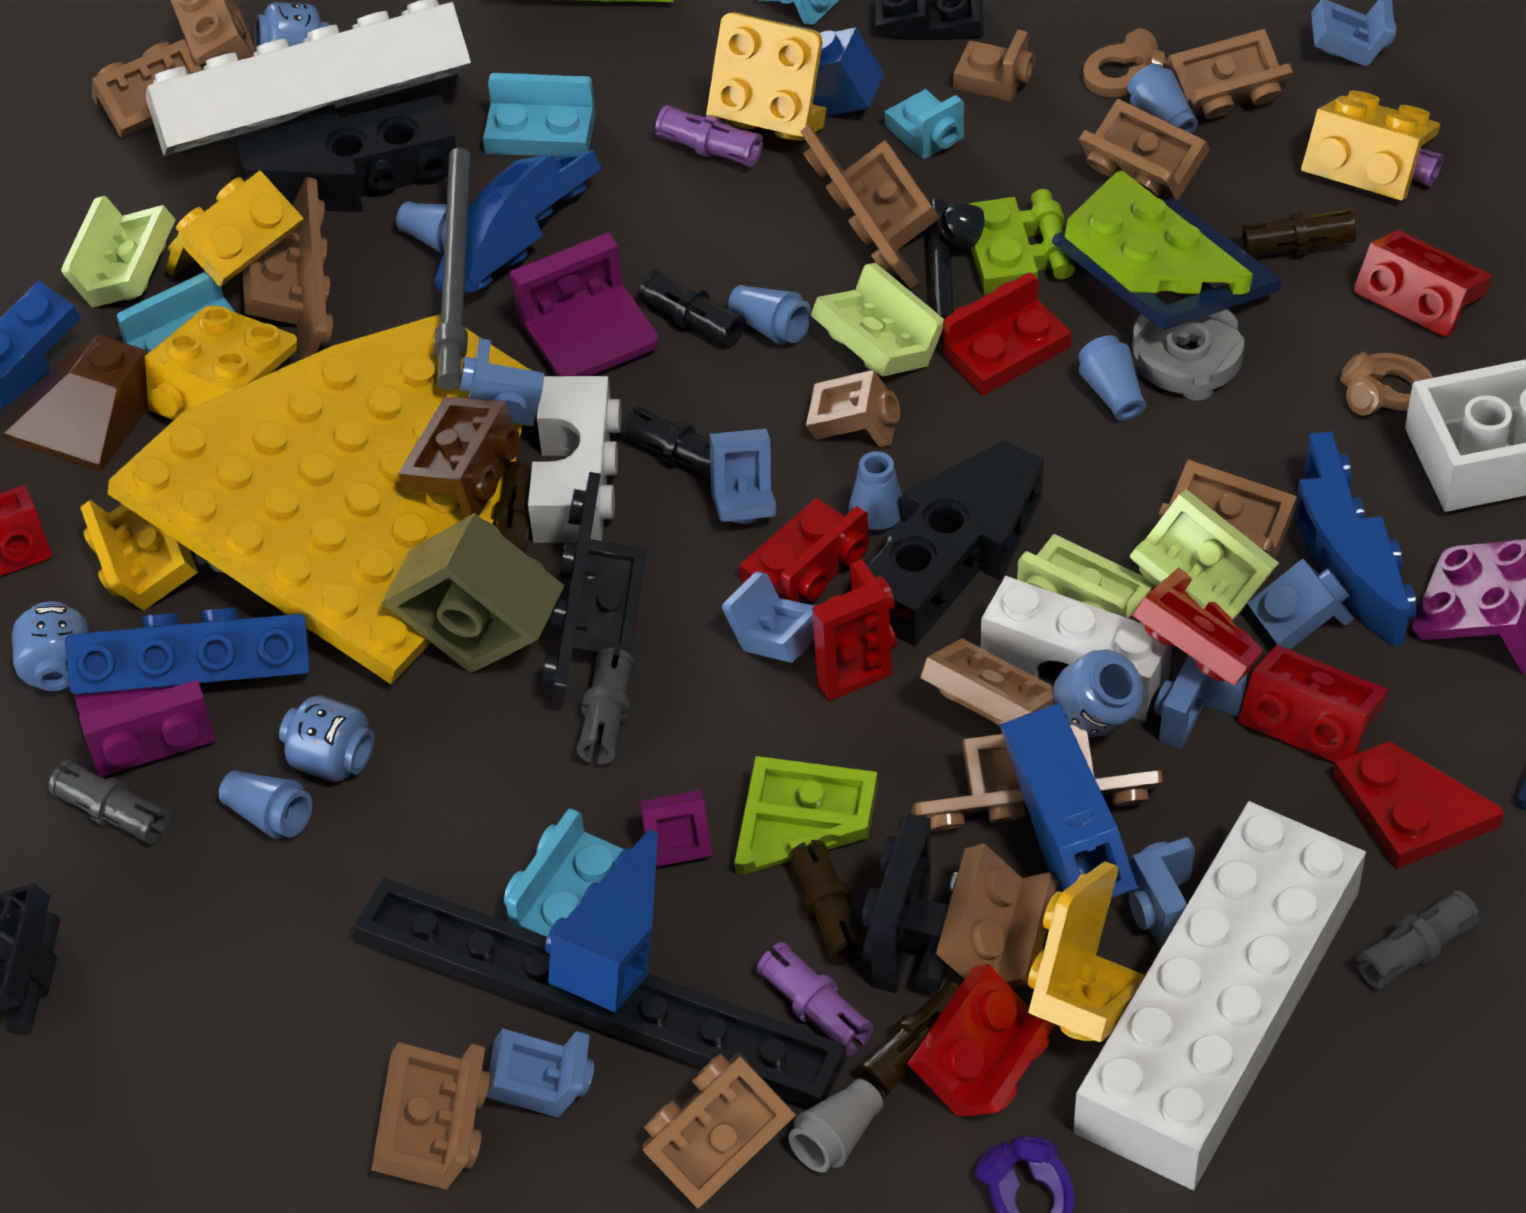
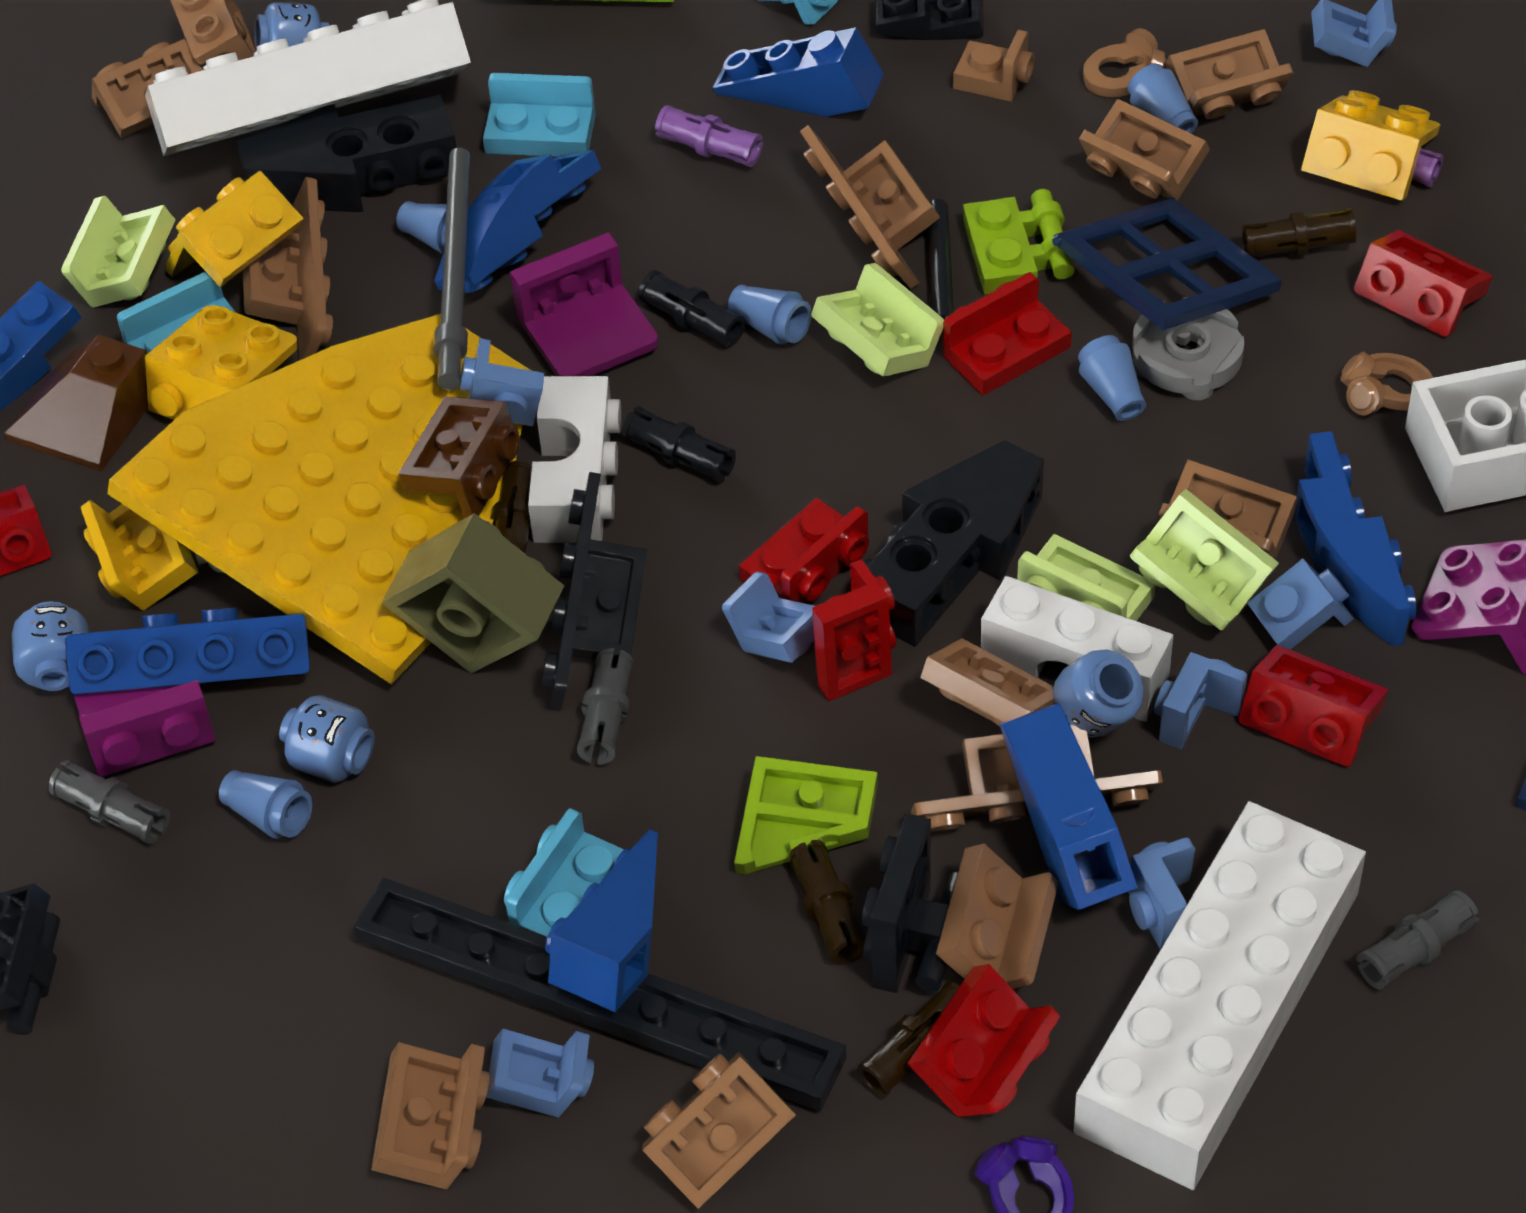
(680, 827): magenta tile -> none
(741, 475): medium blue bracket -> none
(766, 76): yellow bracket -> none
(815, 997): medium lavender pin -> none
(833, 1127): light grey cone -> none
(854, 405): medium nougat bracket -> none
(877, 492): medium blue cone -> none
(927, 123): medium azure bracket -> none
(962, 224): black hinge -> none
(1068, 978): yellow bracket -> none
(1149, 243): lime wing -> none
(1205, 634): red wing -> none
(1412, 804): red wing -> none

